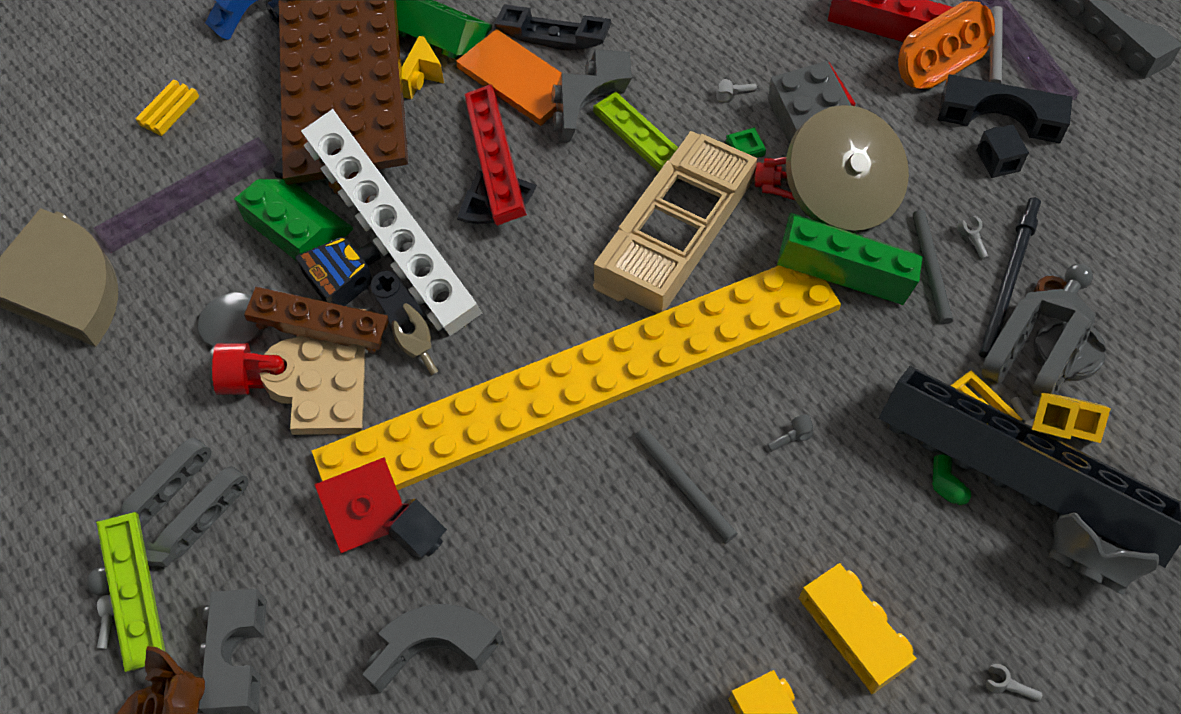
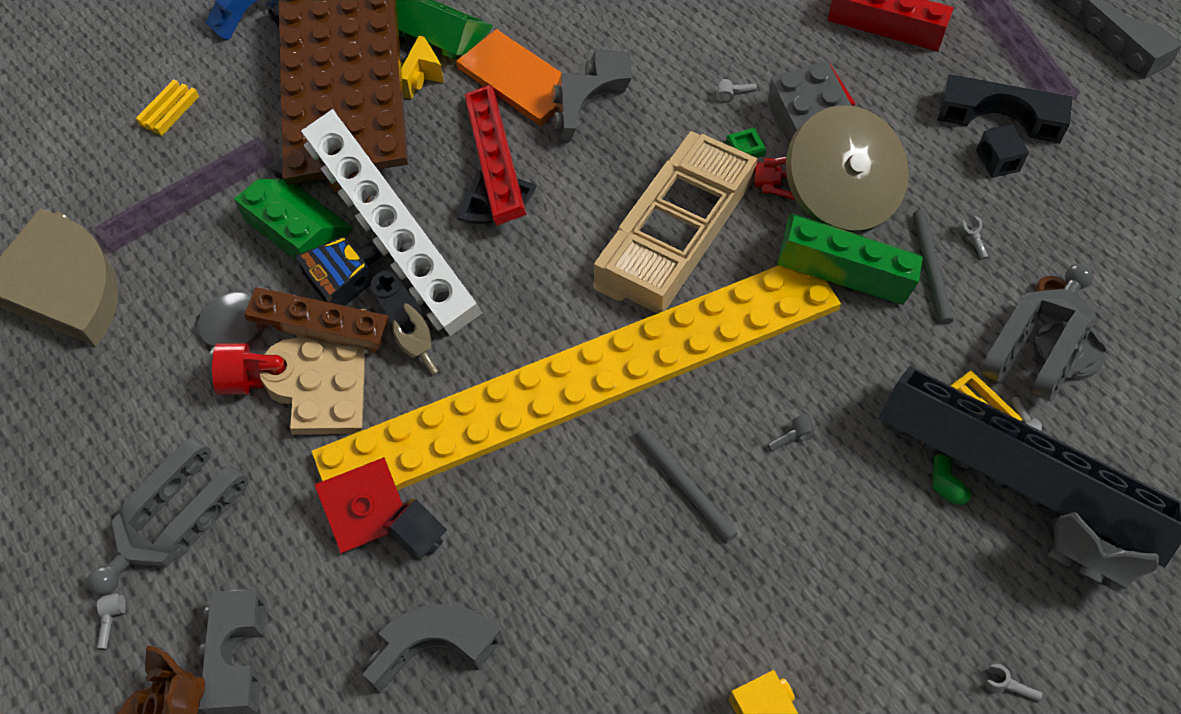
(130, 588): lime tile -> none
(552, 33): black slope -> none
(635, 130): lime tile -> none
(857, 627): yellow brick -> none
(946, 45): orange tile -> none
(995, 66): light grey bar -> none
(1025, 228): black bar -> none
(1070, 417): yellow brick -> none

